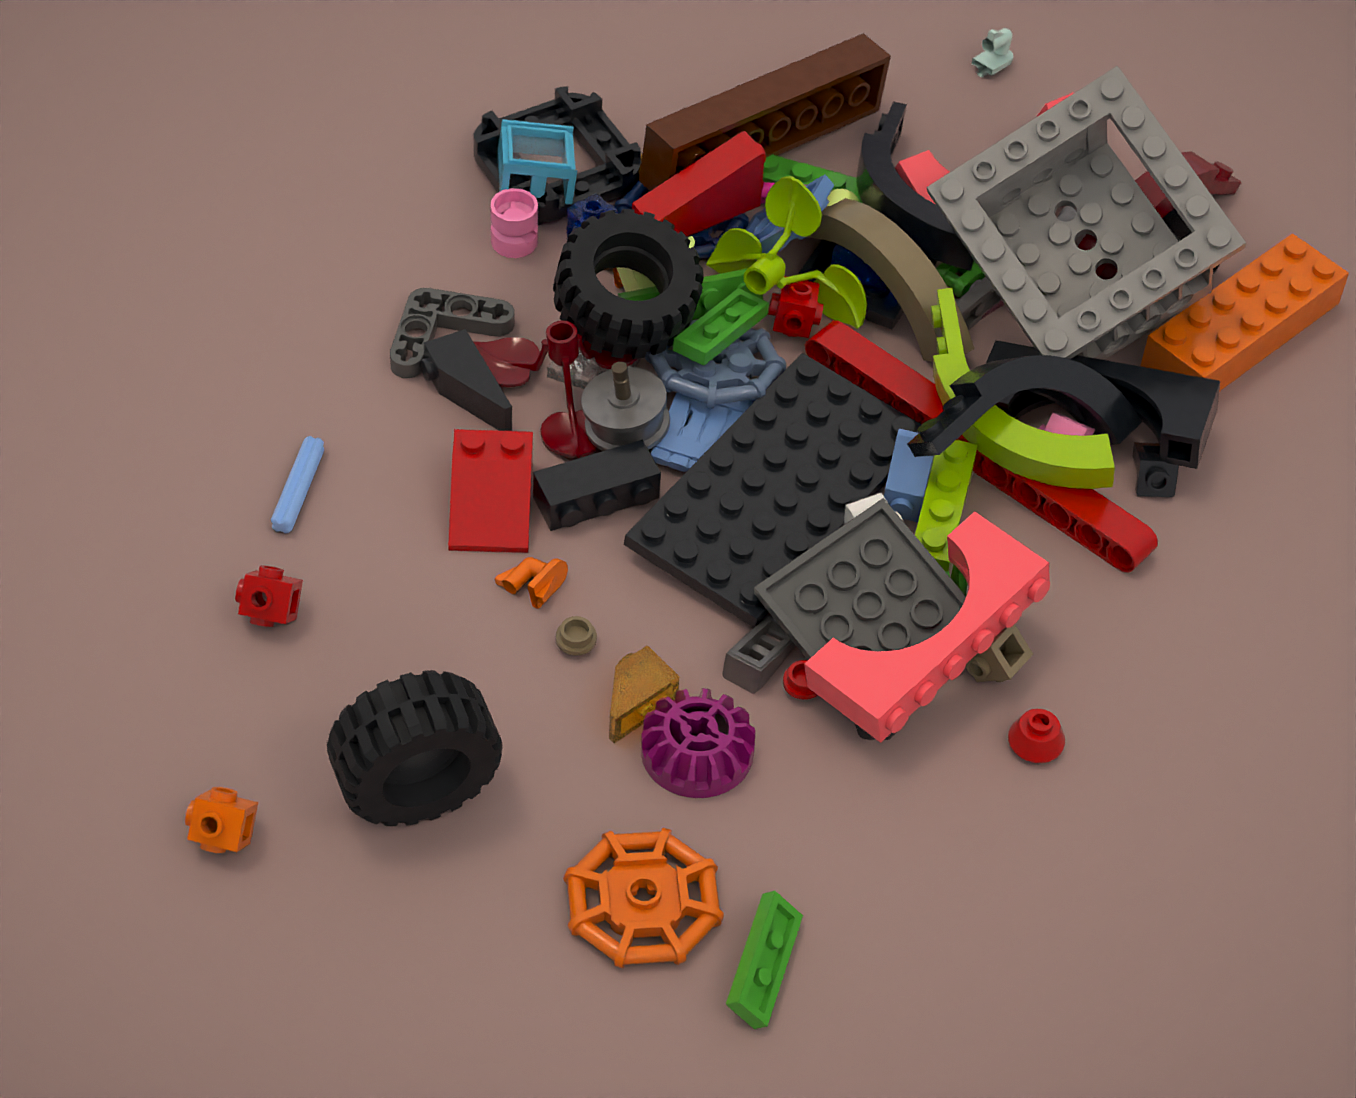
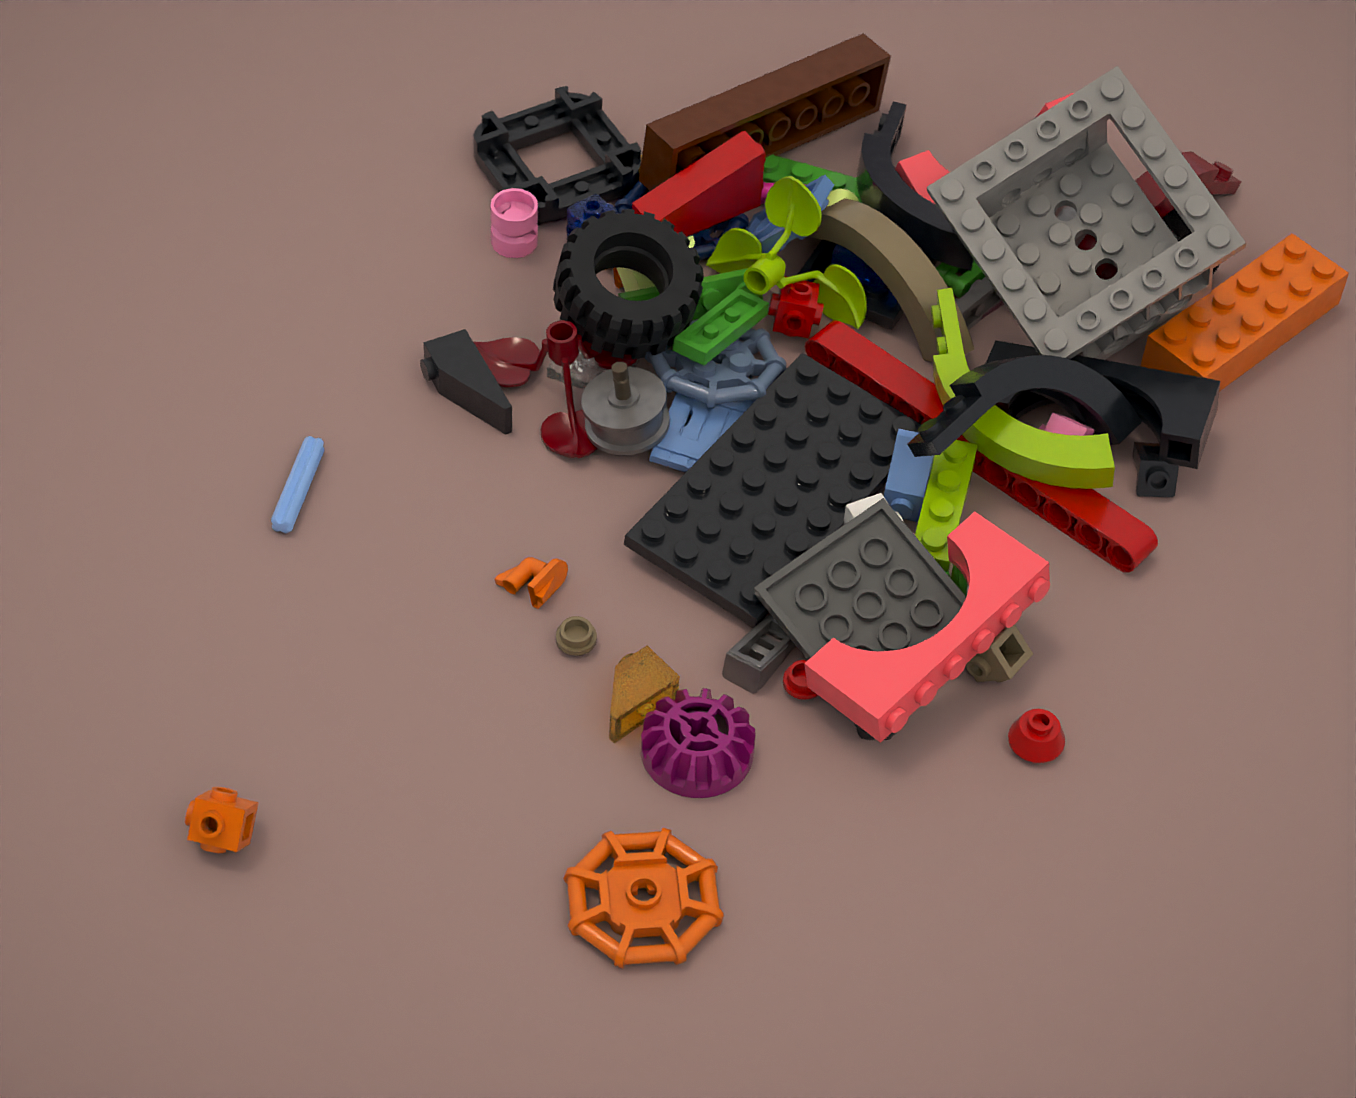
(268, 596): red brick -> none
(414, 748): black tyre -> none
(433, 317): dark grey beam -> none
(491, 491): red slope -> none
(538, 152): medium azure window -> none
(596, 485): black brick -> none
(764, 960): bright green plate -> none
(996, 52): light aqua piece -> none

